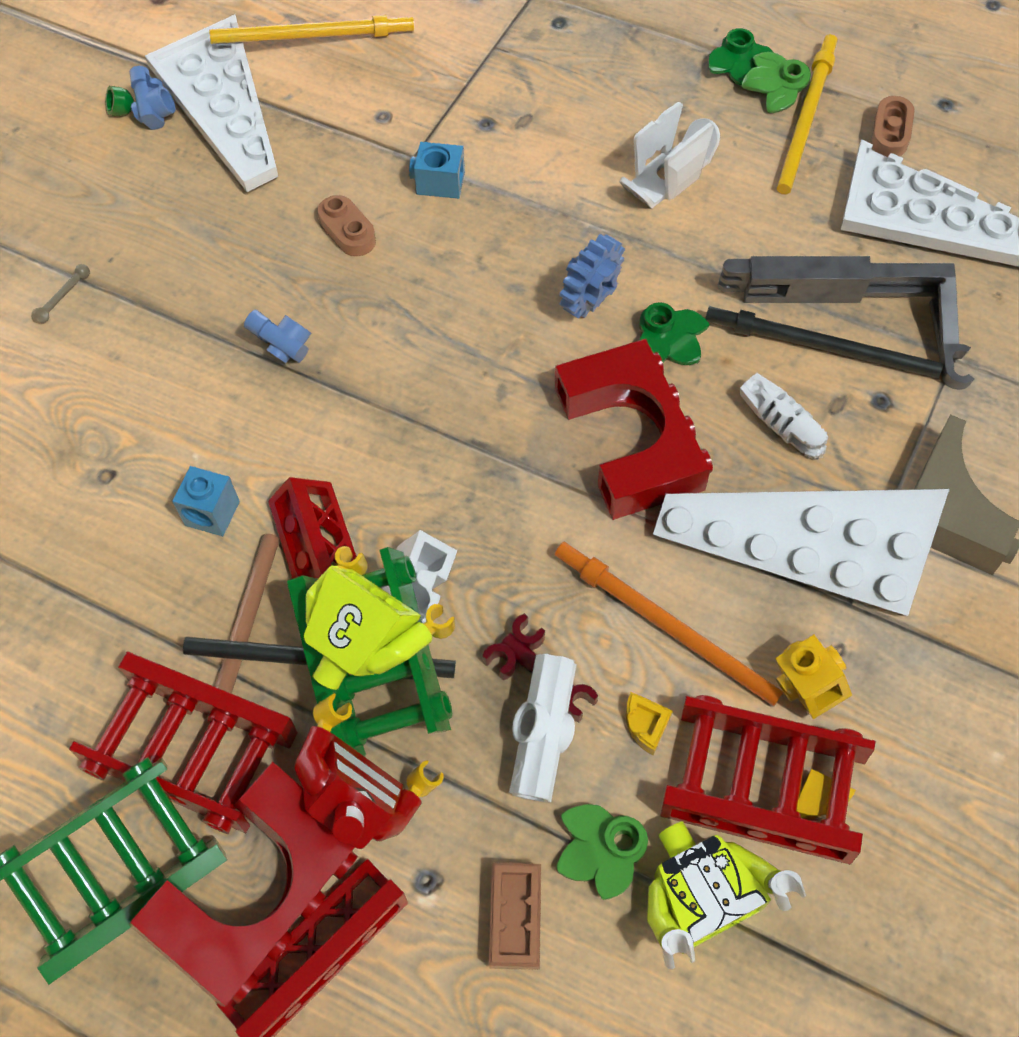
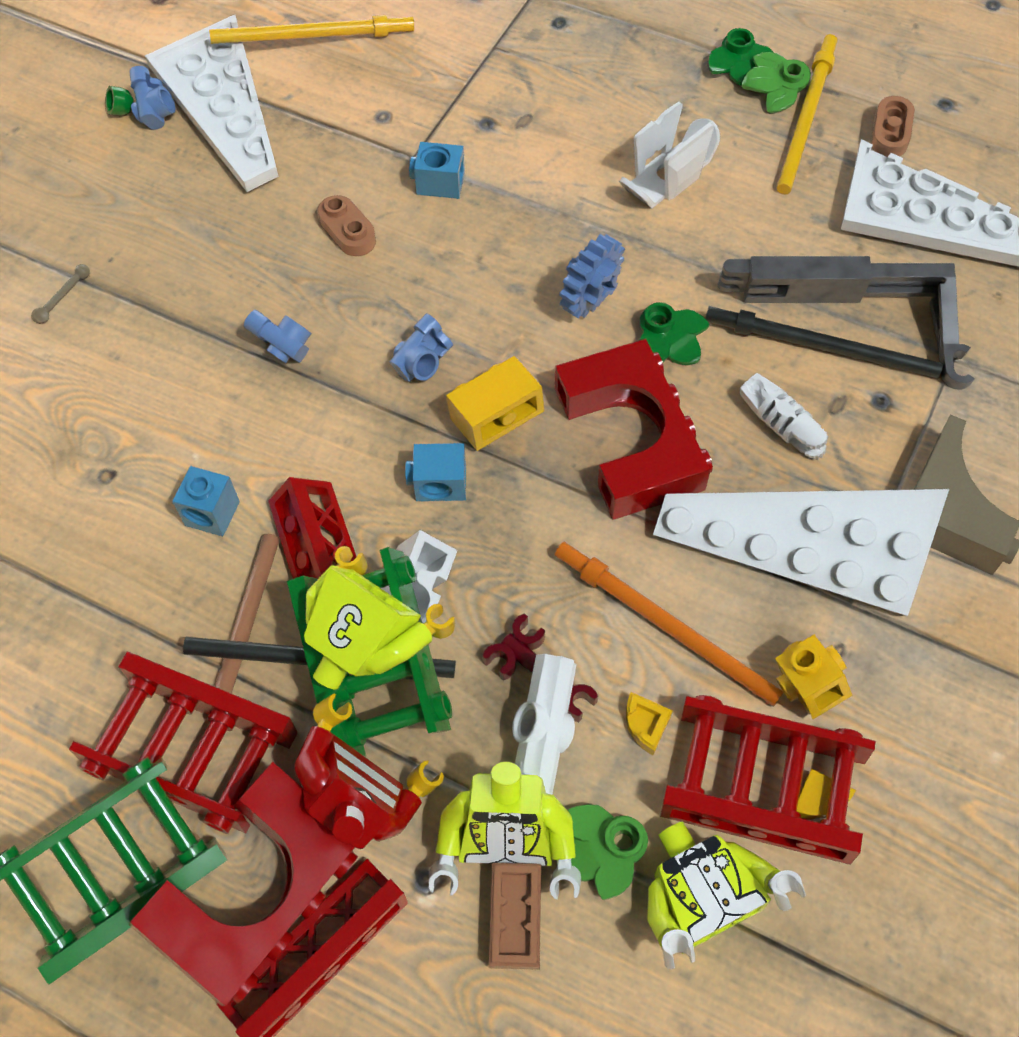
(421, 352): none -> medium blue plate
(438, 472): none -> dark azure brick
(495, 402): none -> yellow brick
(506, 821): none -> neon yellow torso

